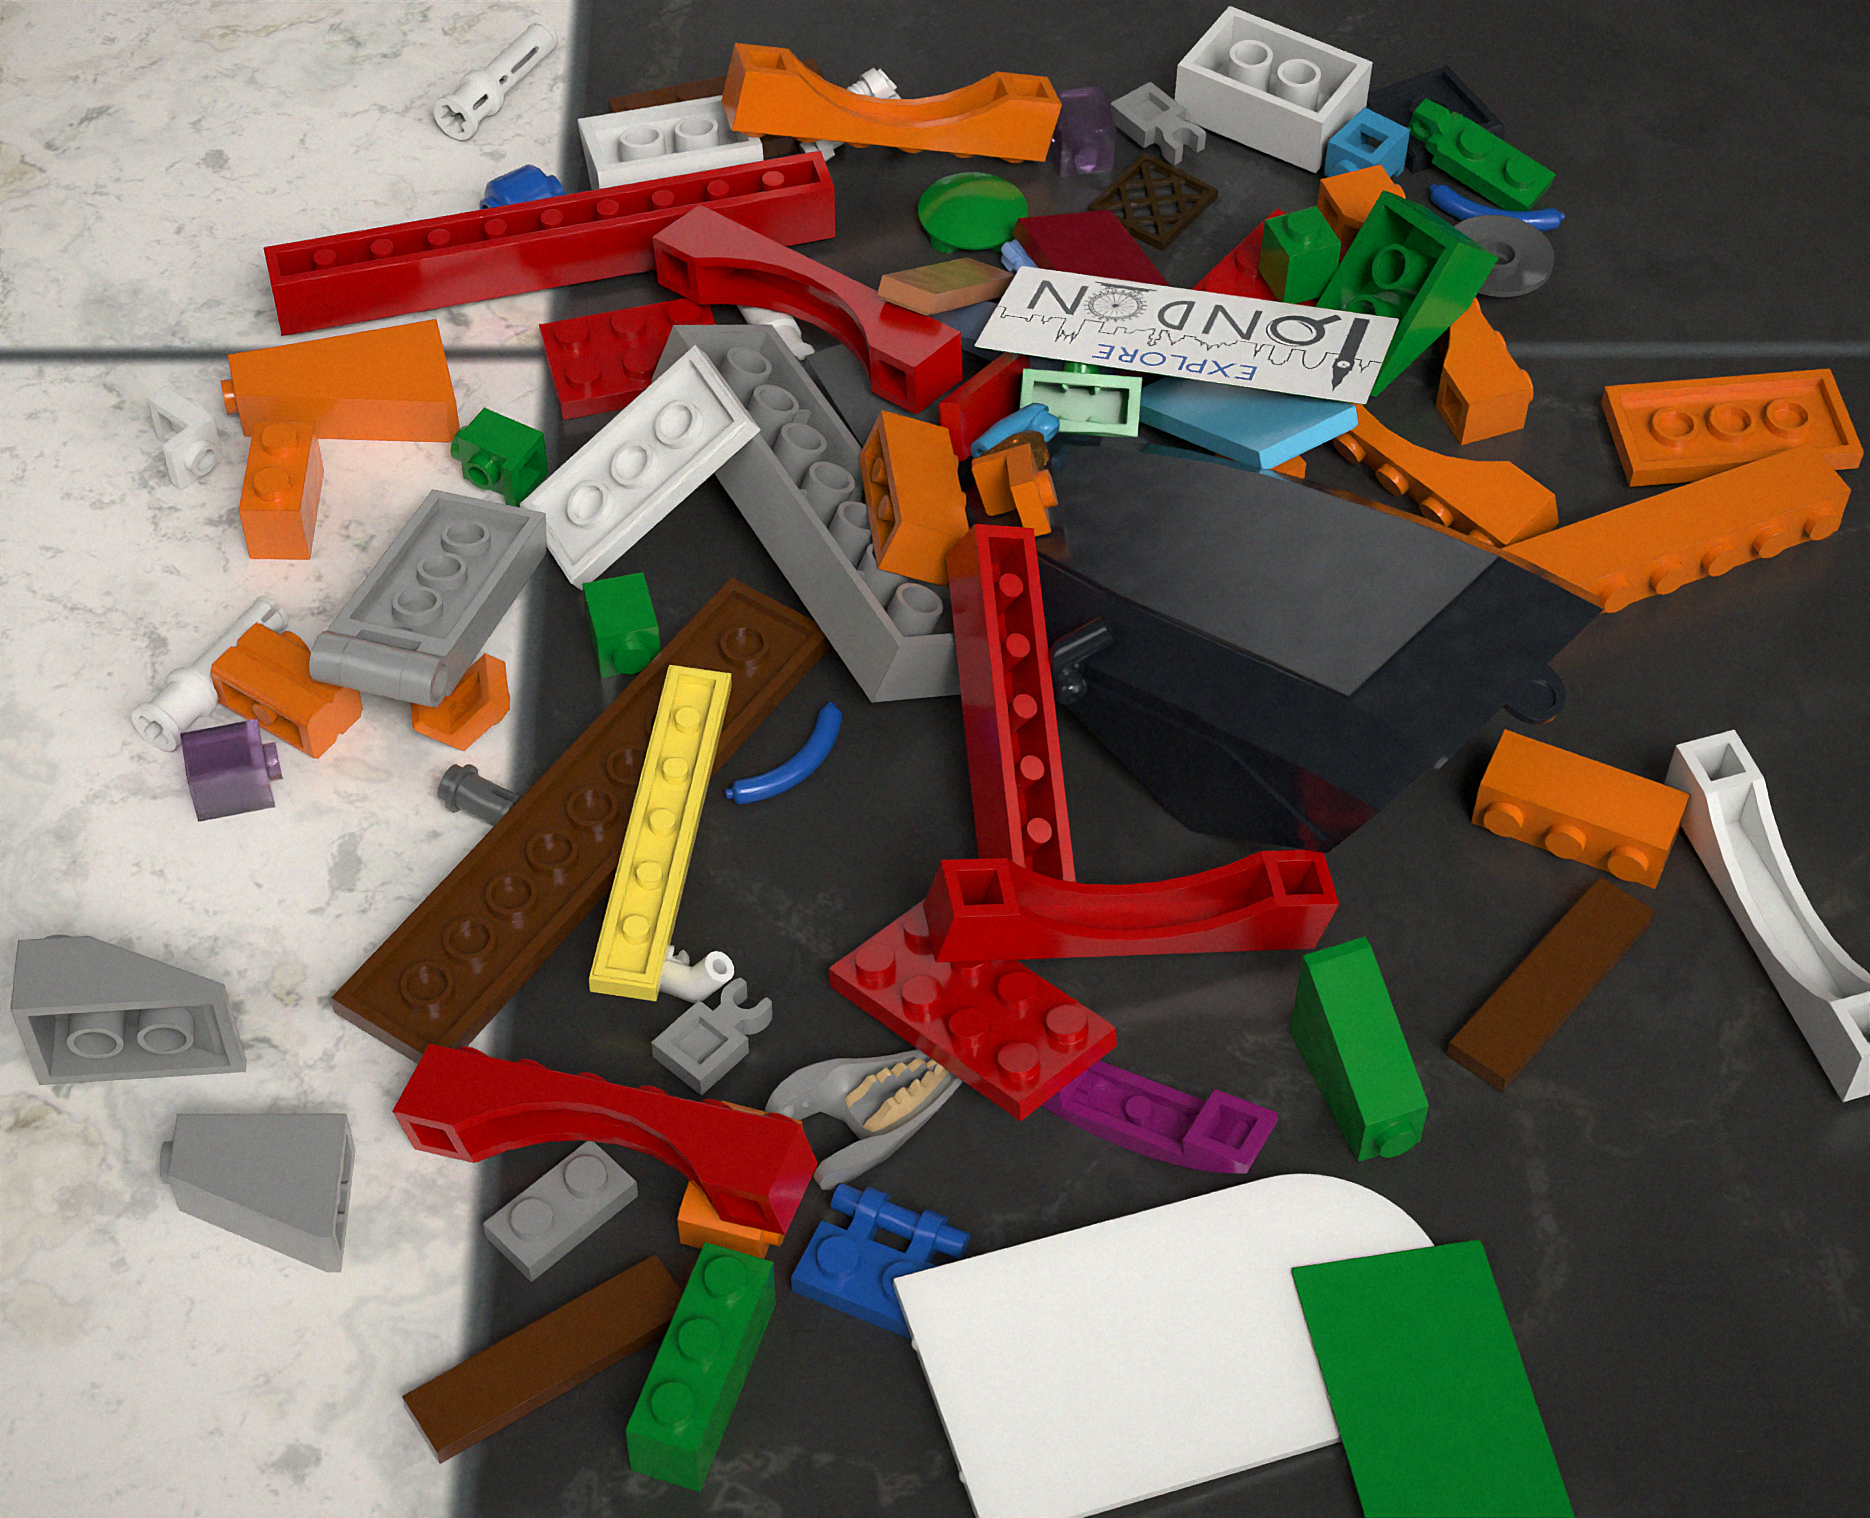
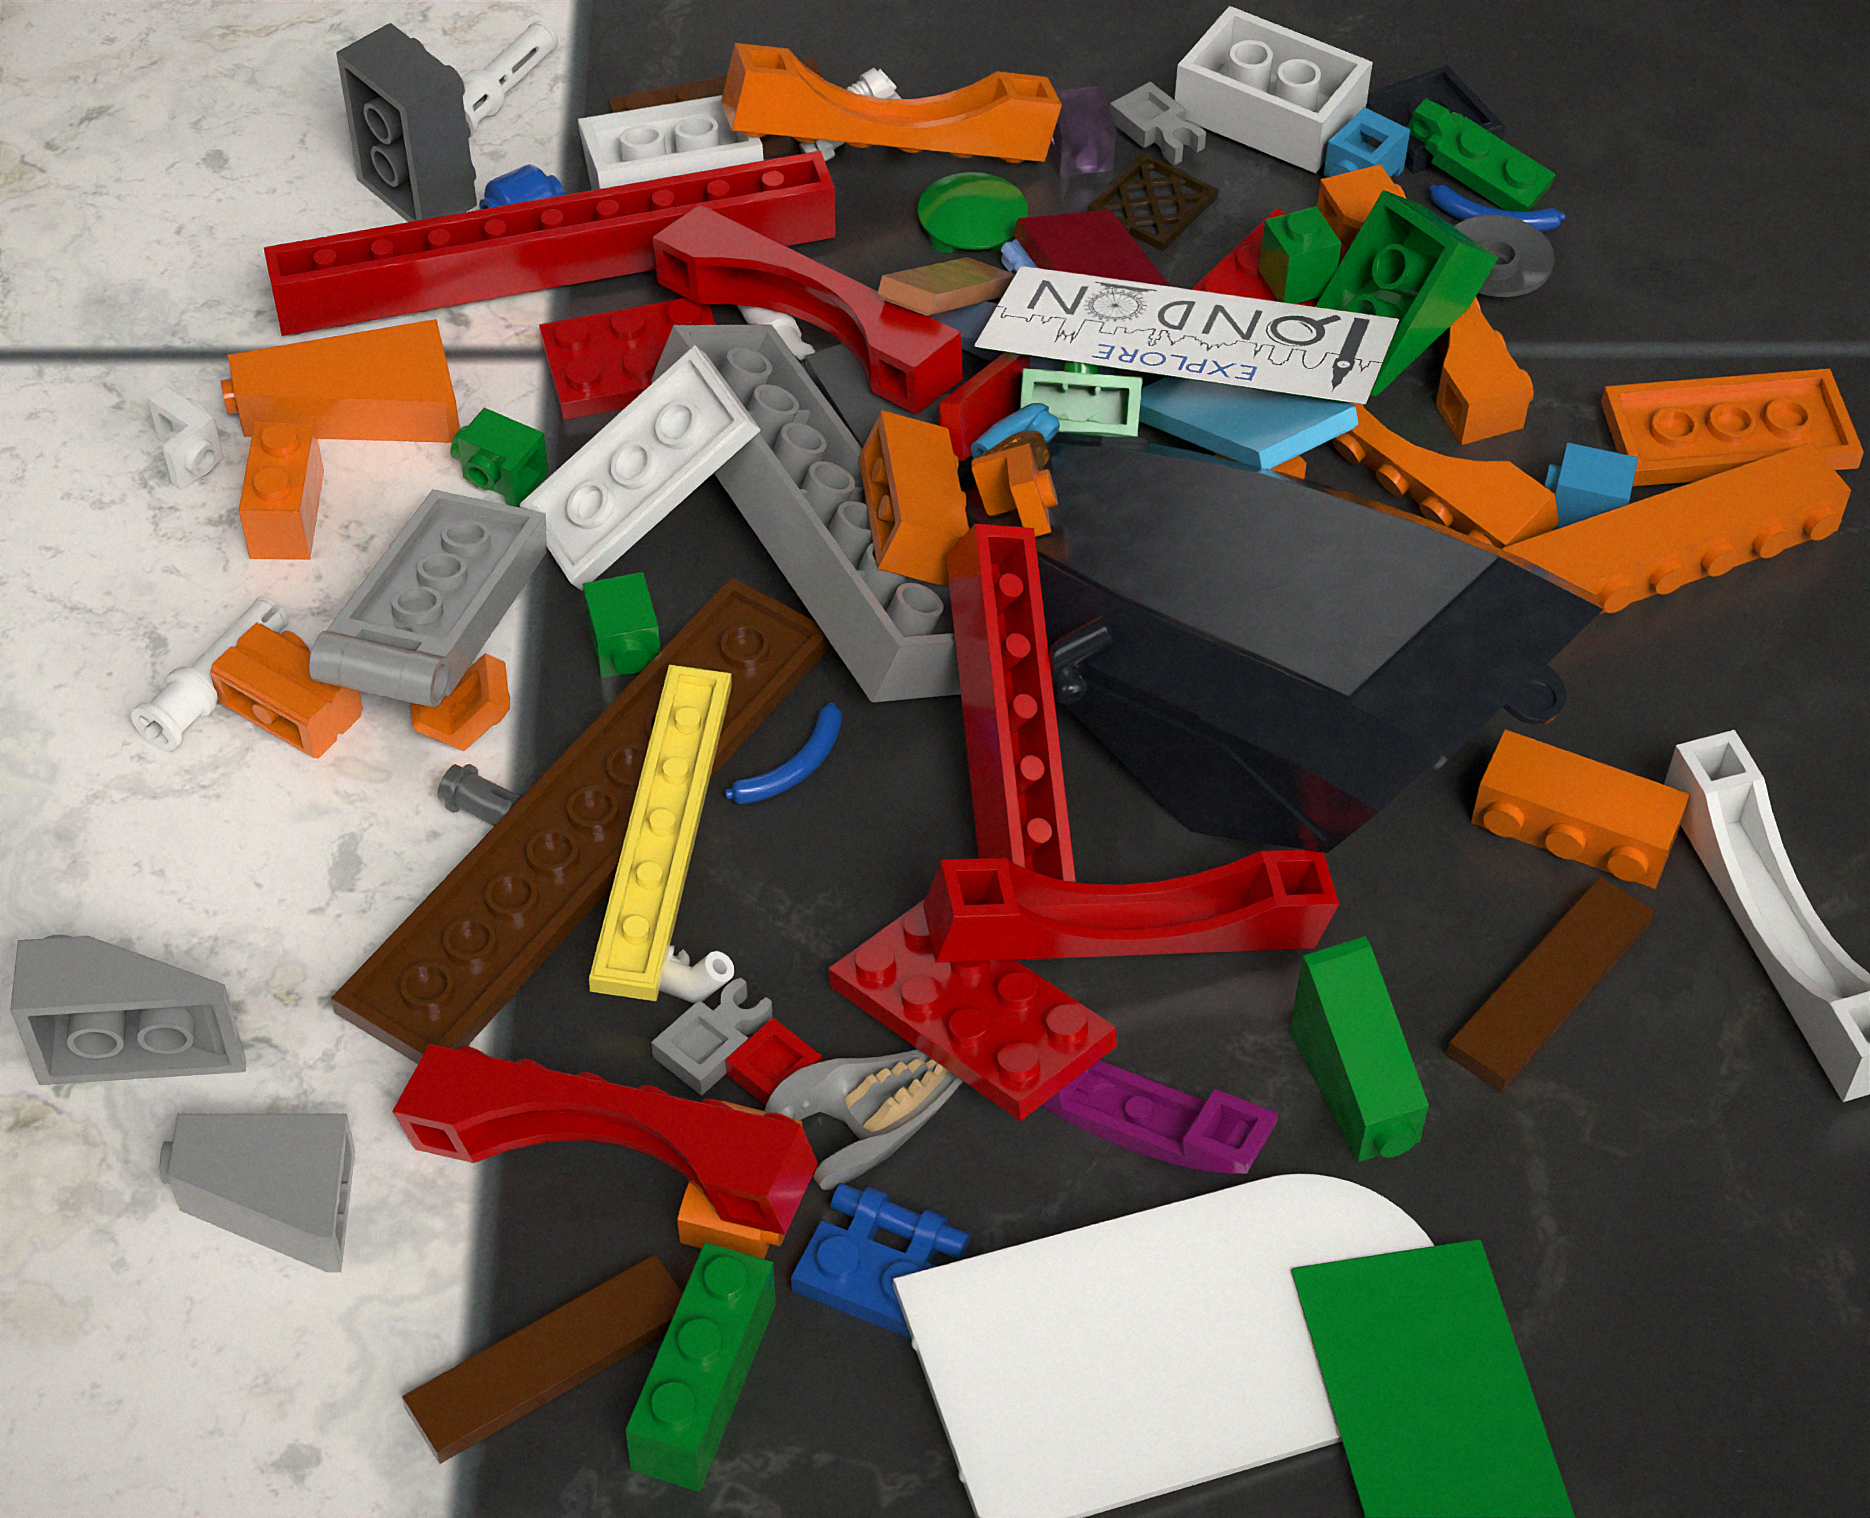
(230, 769): clear purple brick -> none
(407, 125): none -> dark grey brick
(560, 1210): light grey plate -> none
(769, 1059): none -> red plate
(1590, 482): none -> dark azure brick

